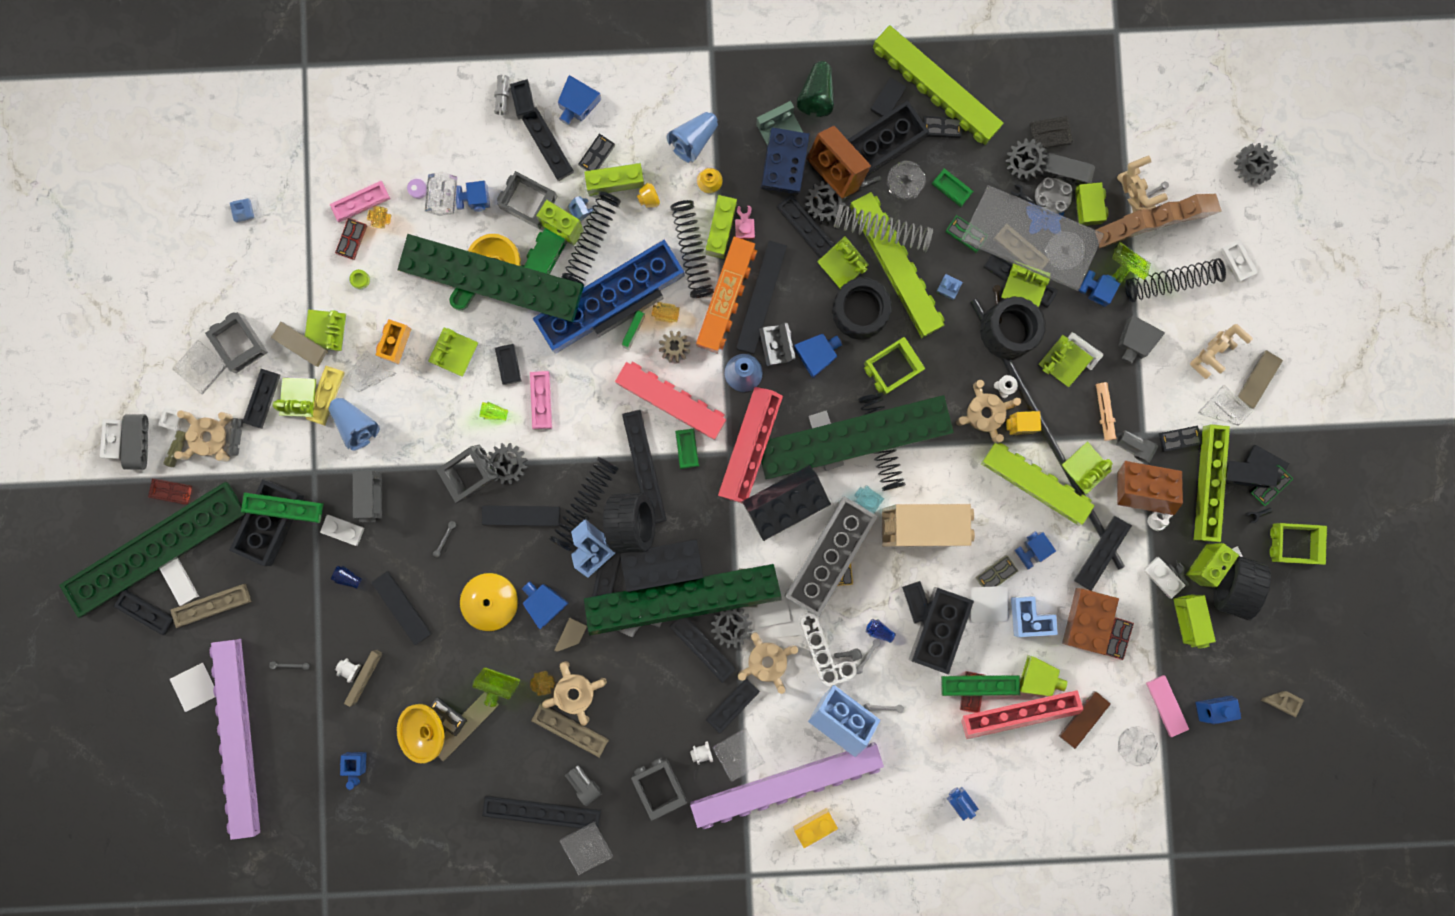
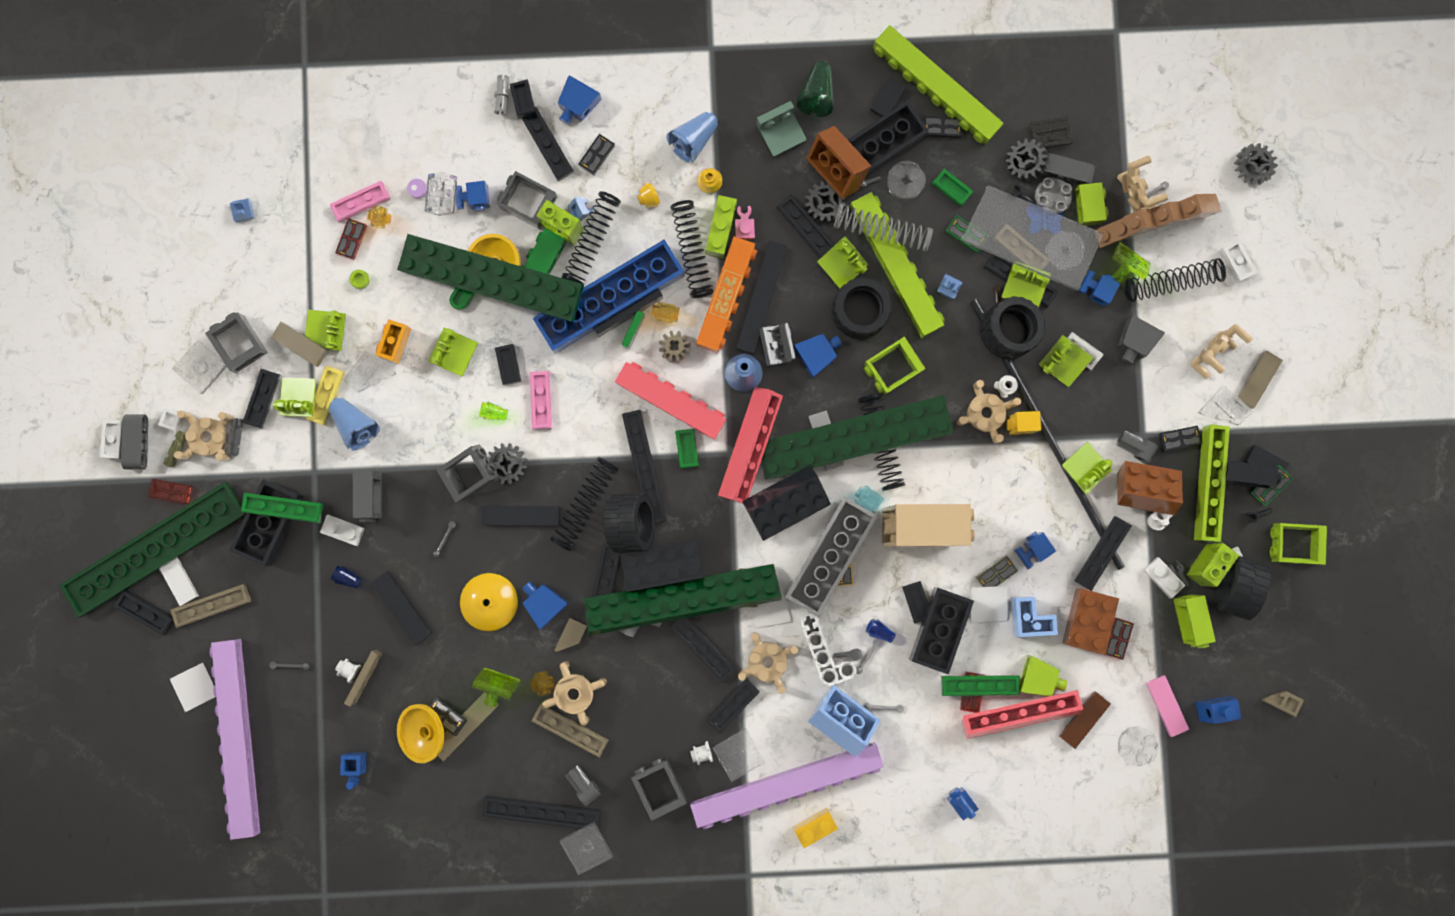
(591, 550): light blue brick -> none
(614, 179): lime brick -> none
(740, 625): dark grey gear -> none
(785, 160): dark blue piece -> none
(1037, 484): lime brick -> none
(1106, 411): light nougat pin -> none

